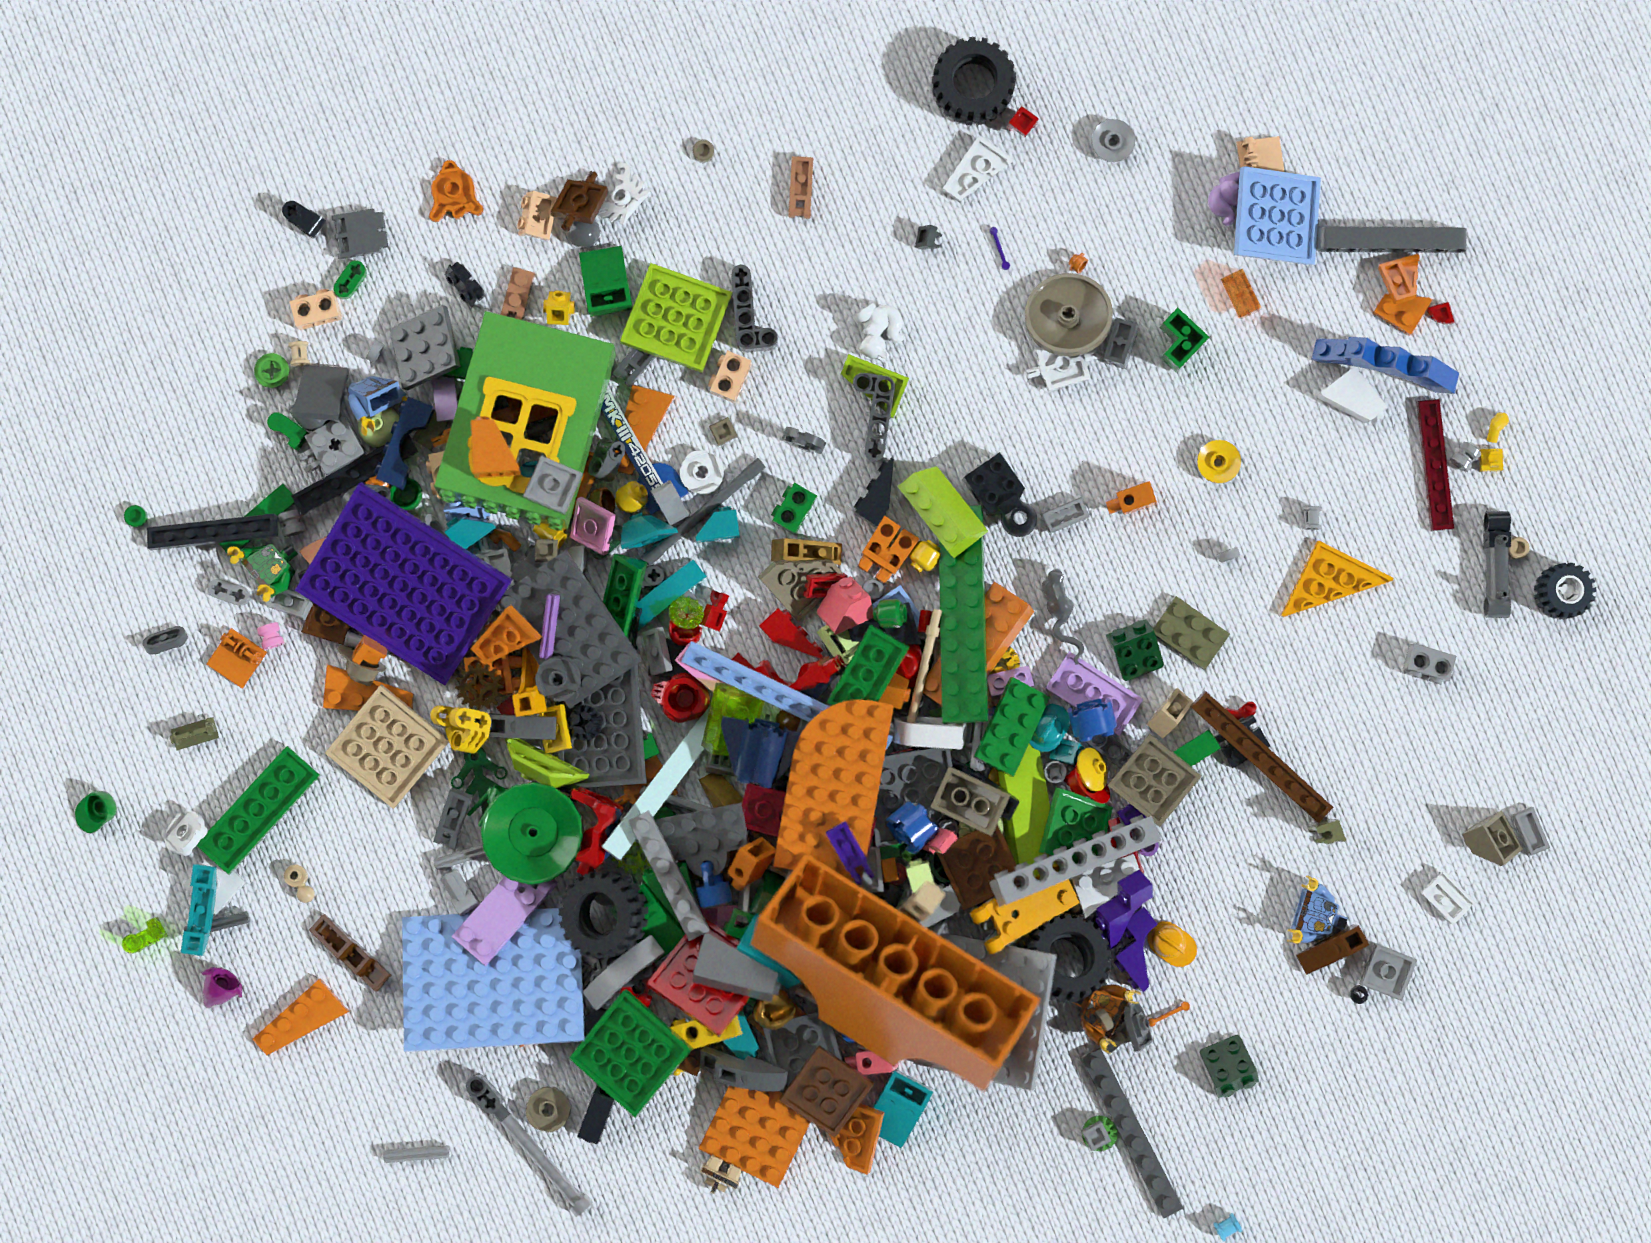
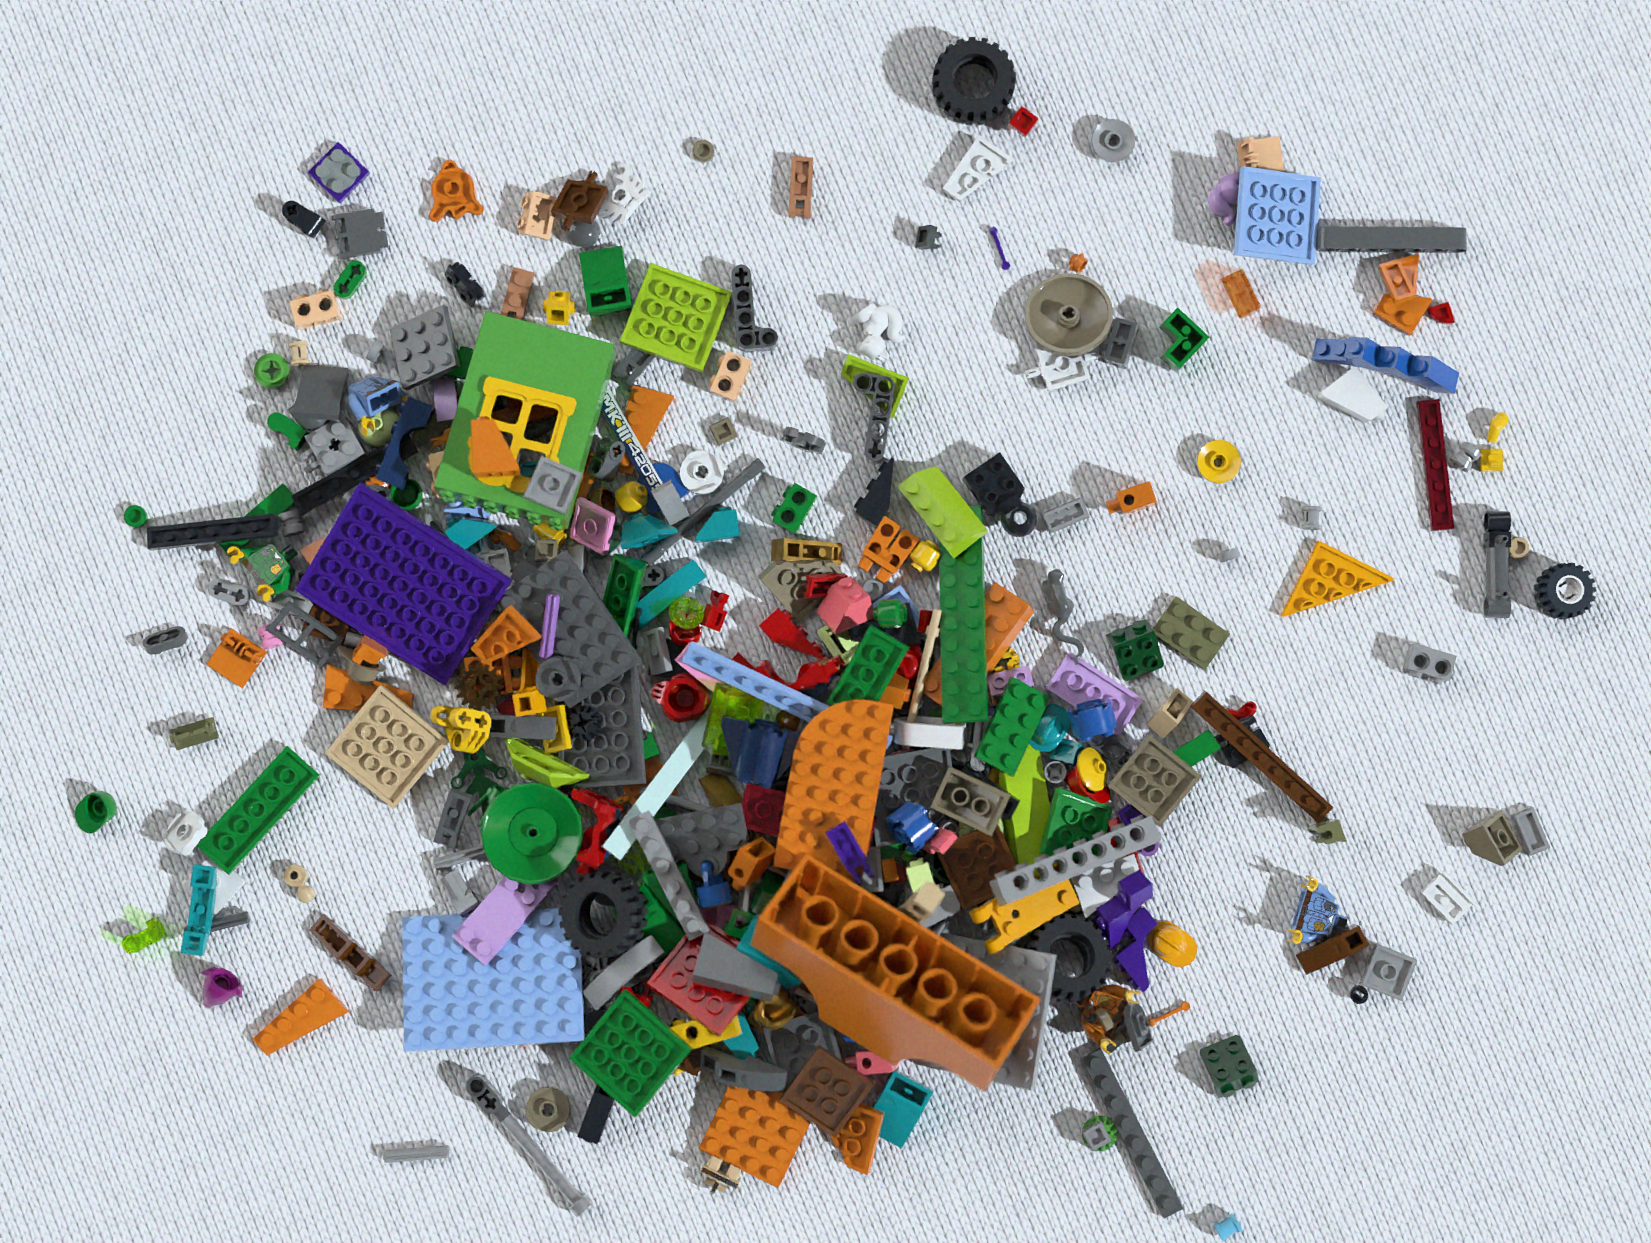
(313, 623): none -> dark grey window
(338, 172): none -> light grey piece

